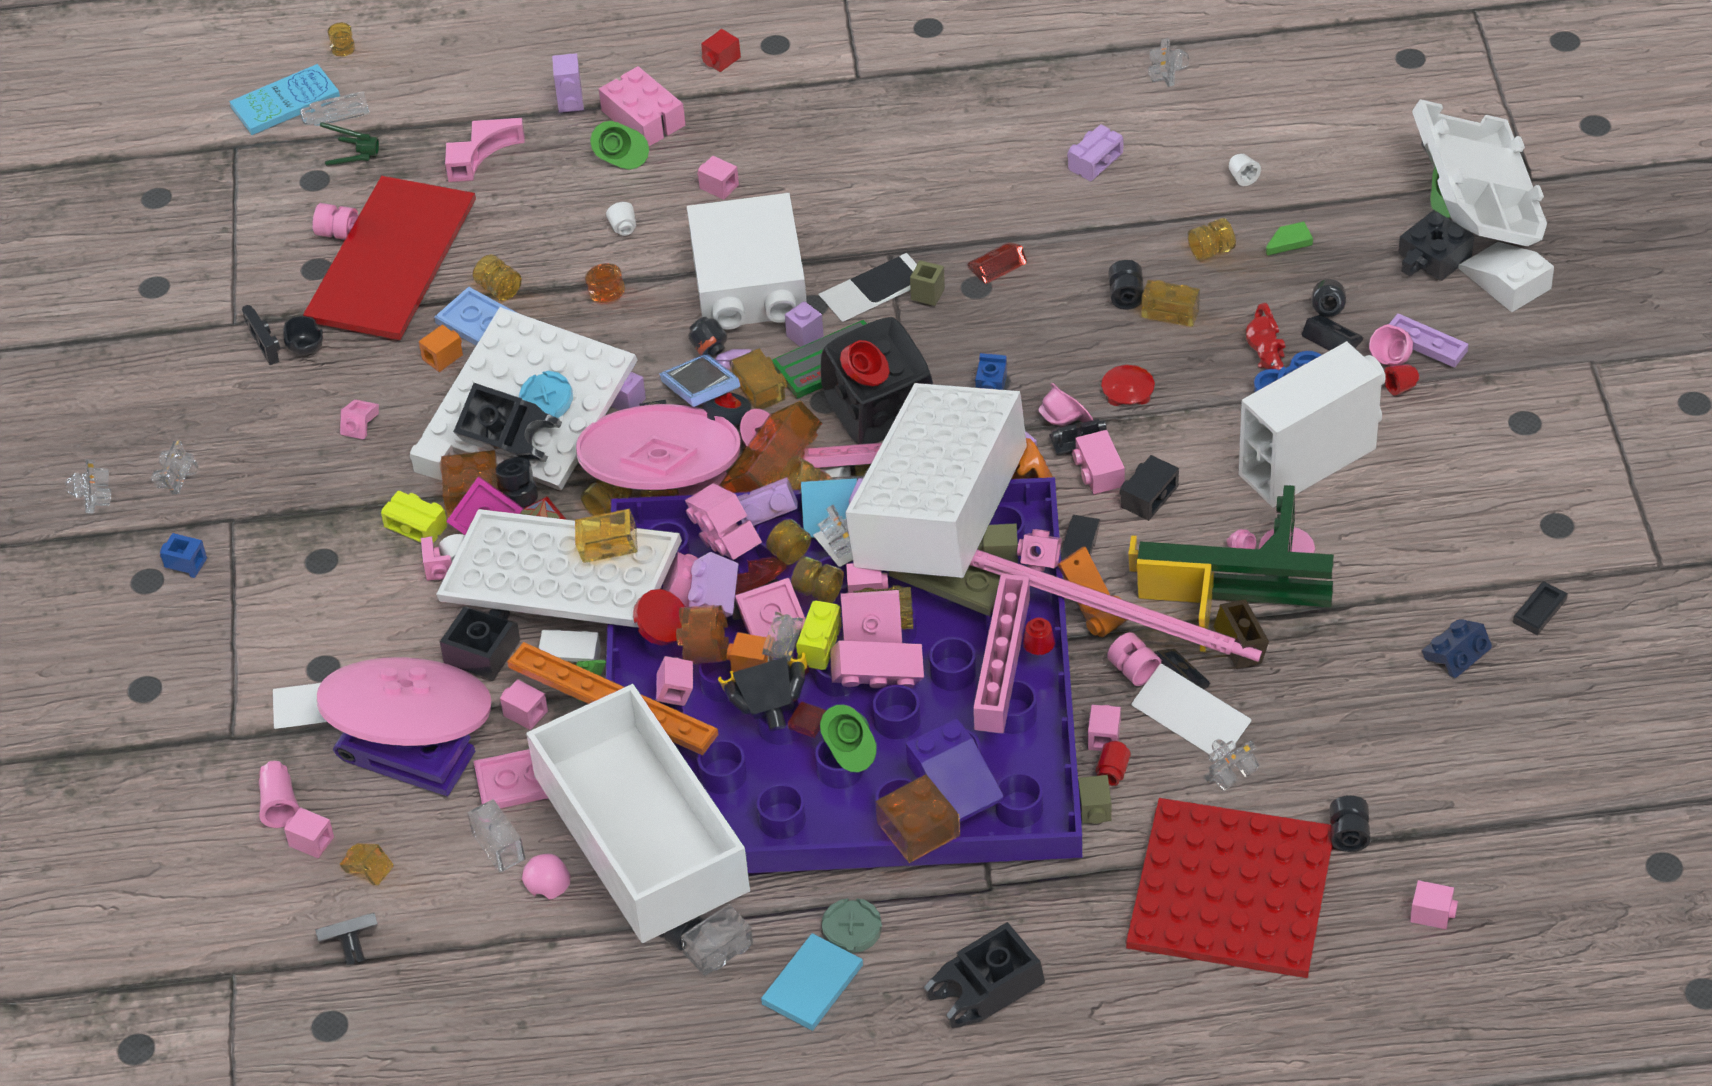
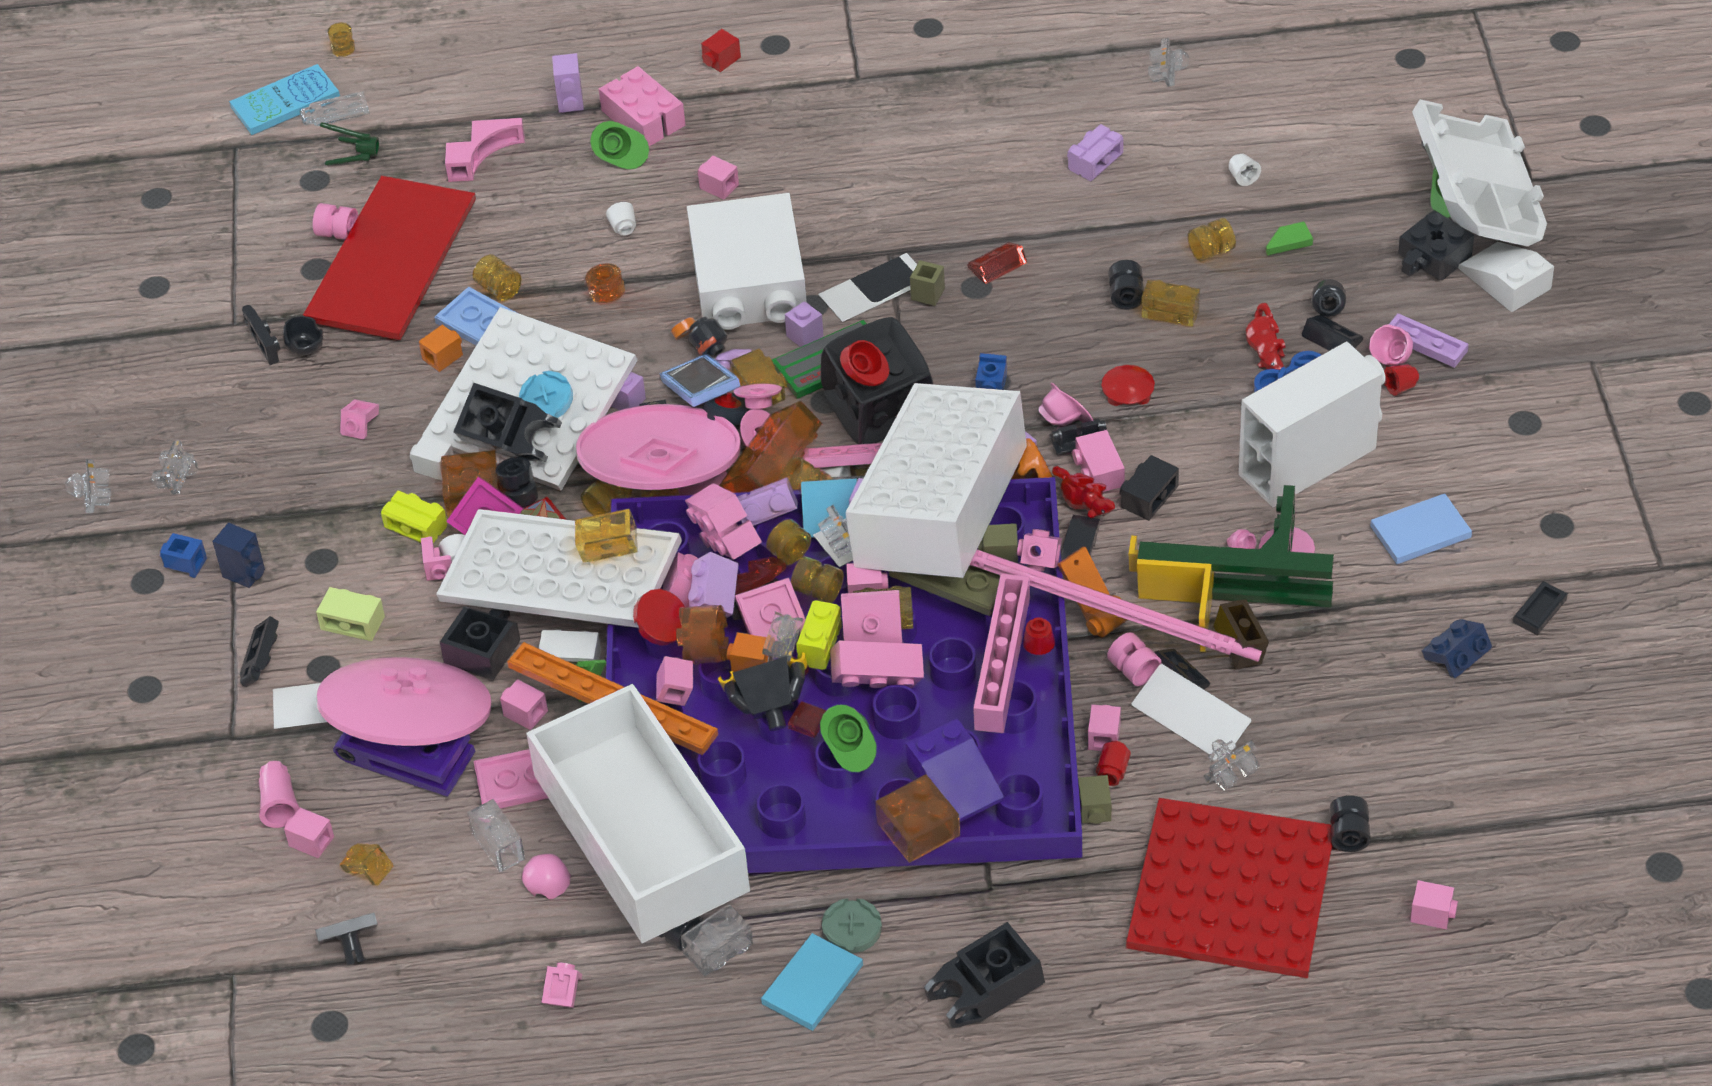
(239, 555): none -> dark blue brick
(258, 651): none -> black hinge
(350, 613): none -> yellowish green brick
(561, 985): none -> bright pink bracket
(682, 328): none -> orange tile
(757, 395): none -> bright pink piece
(1082, 493): none -> red animal
(1421, 528): none -> light blue tile

